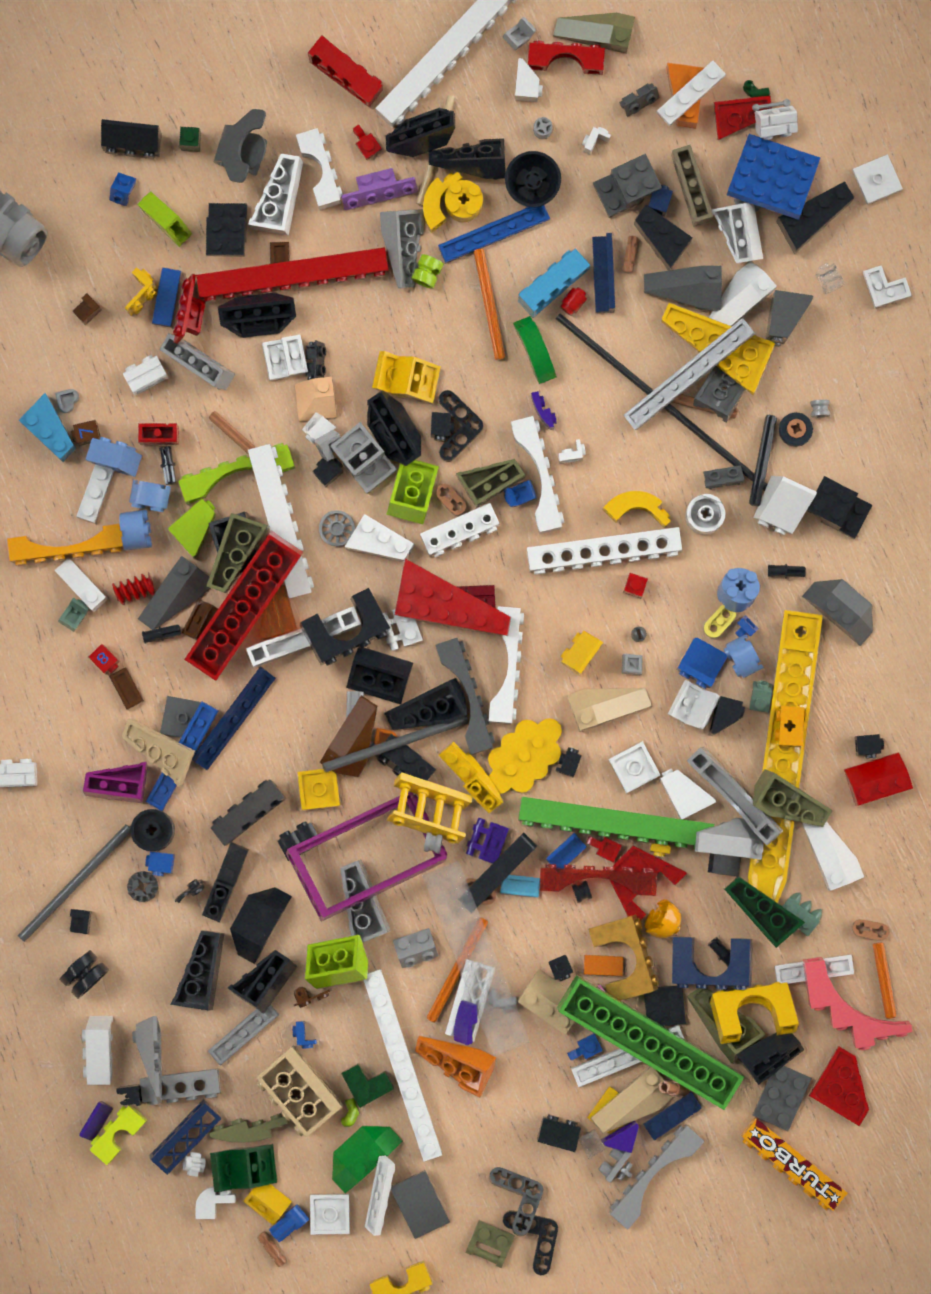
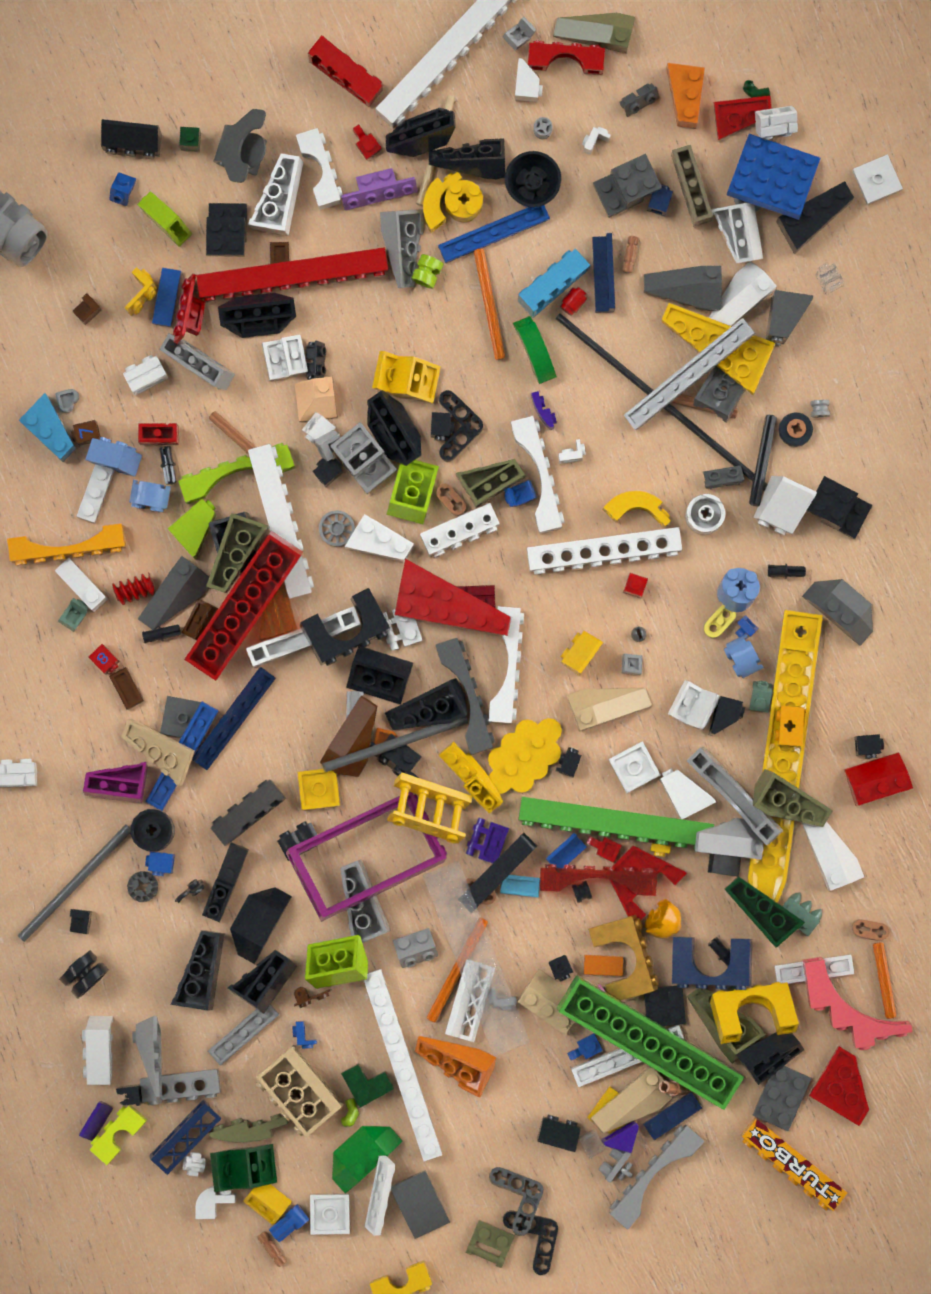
(135, 530): medium blue brick -> none
(422, 770): black bracket -> none
(433, 843): light grey wheel -> none
(465, 1018): dark purple slope -> none
(662, 235): black wedge -> none
(691, 93): white plate -> none
(701, 663): blue bracket -> none
(786, 102): light grey hinge -> none
(883, 292): white plate -> none

